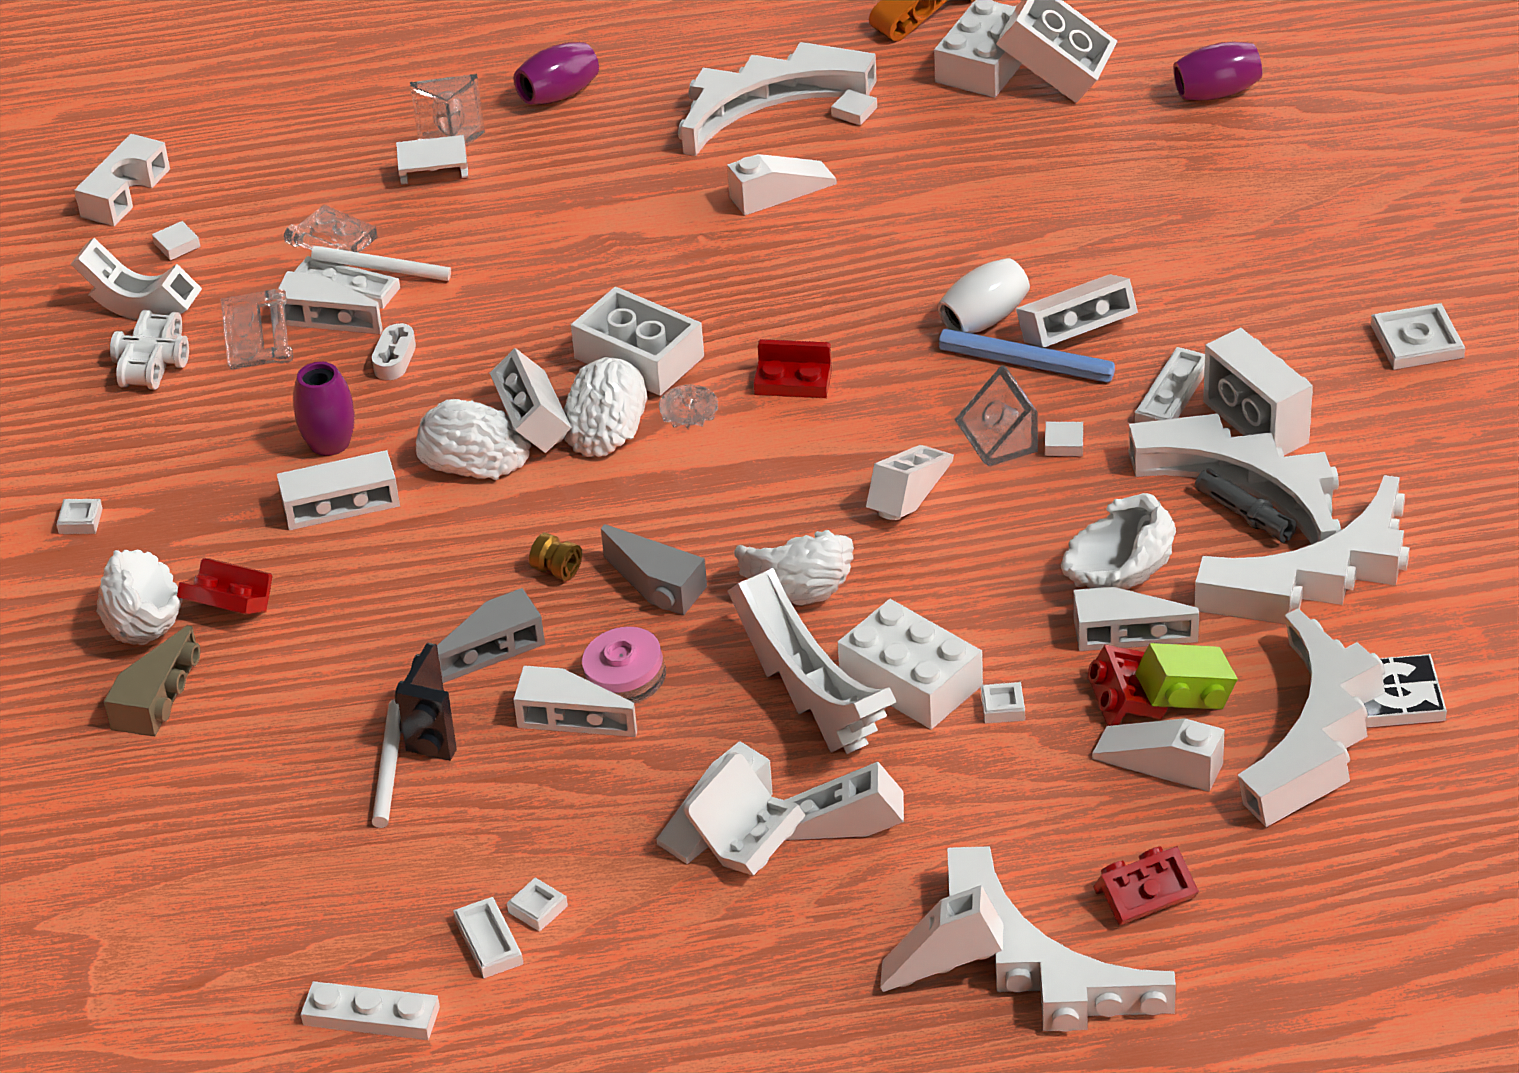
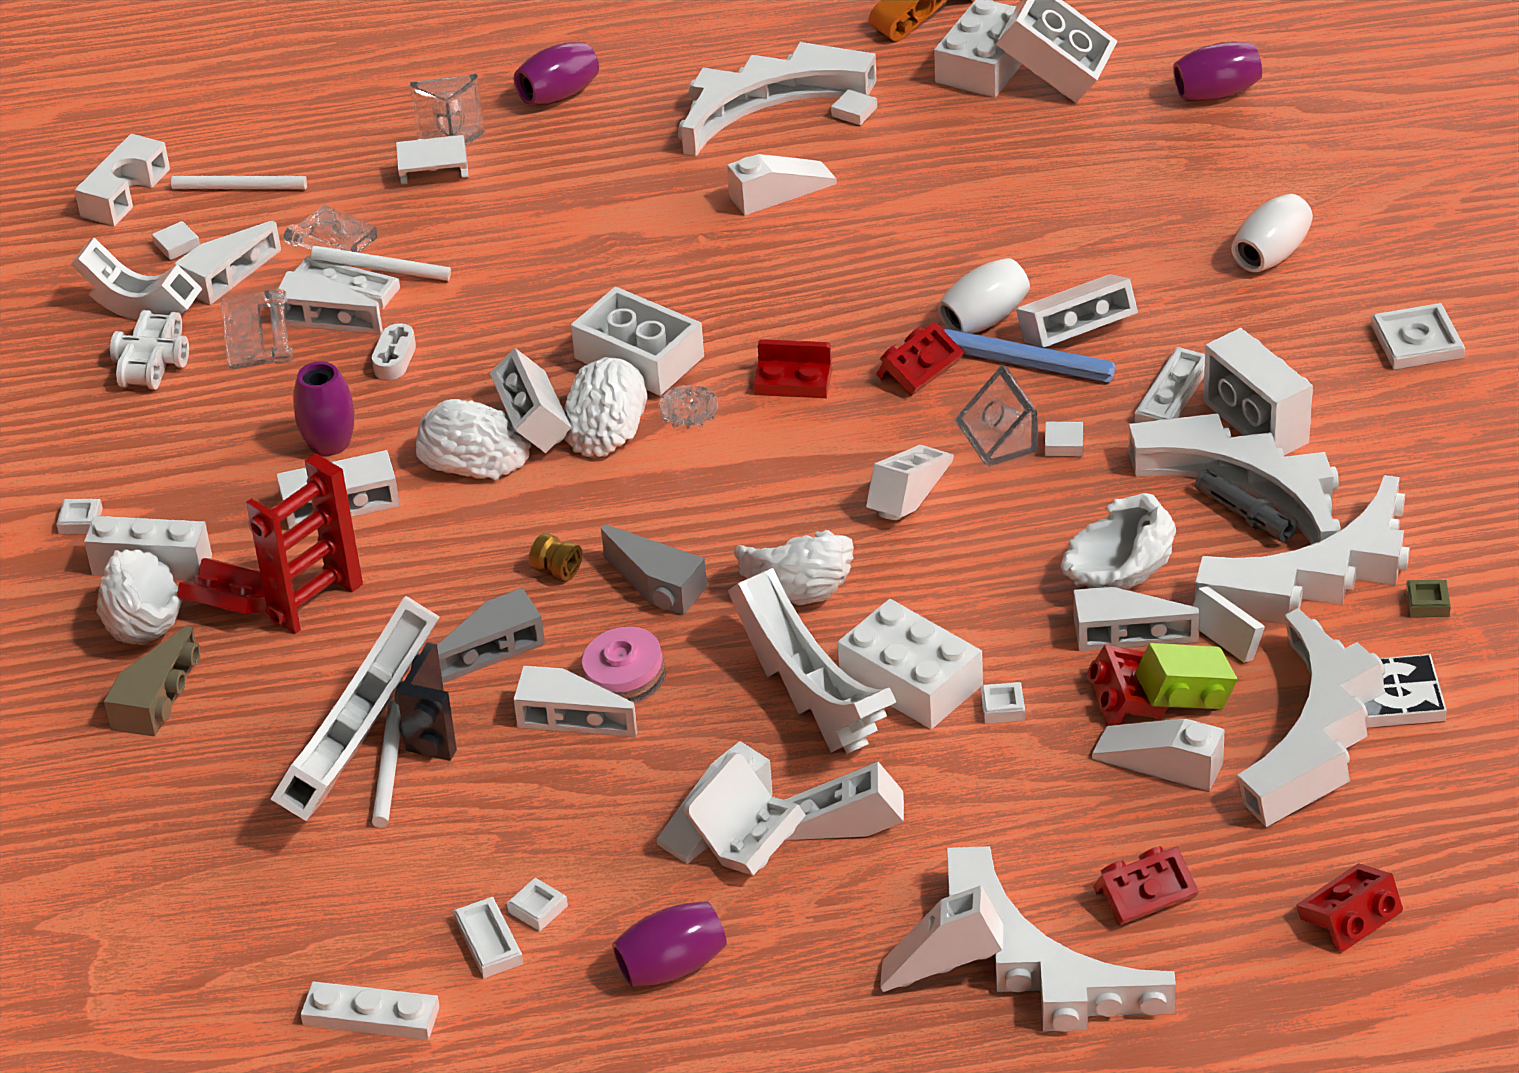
(174, 542): none -> white brick
(230, 259): none -> white slope
(239, 182): none -> white bar
(335, 542): none -> red fence
(356, 711): none -> white arch
(669, 944): none -> magenta piece
(920, 358): none -> red bracket
(1228, 624): none -> white tile
(1272, 233): none -> white piece
(1353, 905): none -> red bracket
(1428, 598): none -> olive tile

